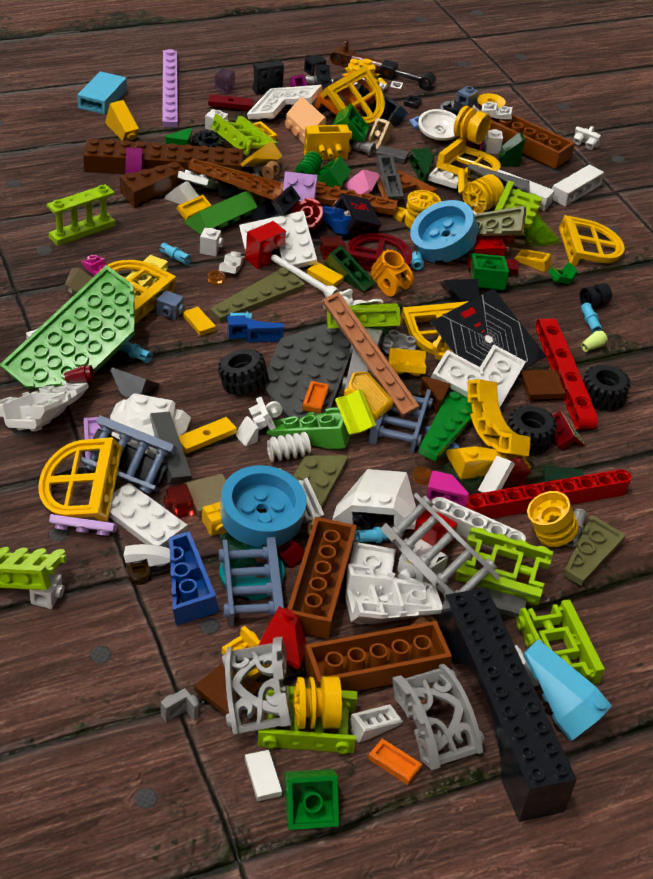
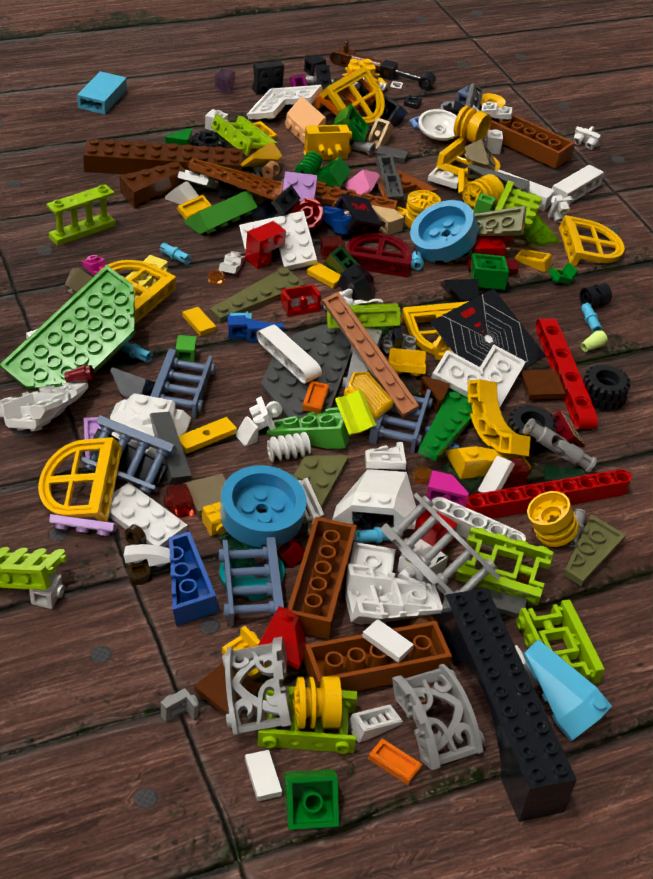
(121, 121): yellow slope -> none
(133, 160): magenta slope -> none
(135, 535): none -> dark brown tile
(167, 374): none -> sand blue fence
(170, 115): lavender plate -> none
(170, 305): sand blue brick -> none
(186, 348): none -> bright green brick
(210, 241): white brick -> none
(230, 102): dark red tile -> none
(243, 371): black tyre -> none
(289, 354): none -> white beam
(301, 300): none -> red window
(328, 290): white piece -> none
(359, 281): none -> black slope
(386, 458): none -> white wing
(387, 640): none -> white tile
(390, 219): none -> tan slope
(390, 267): light orange piece -> none
(397, 337): none -> black tile
(421, 162): dark green slope -> none
(472, 98): none -> flat silver tile
(480, 155): none -> dark tan slope
(484, 204): none -> bright green brick
(512, 151): dark green slope -> none
(559, 207): none -> white hips
(568, 451): none -> light grey piece

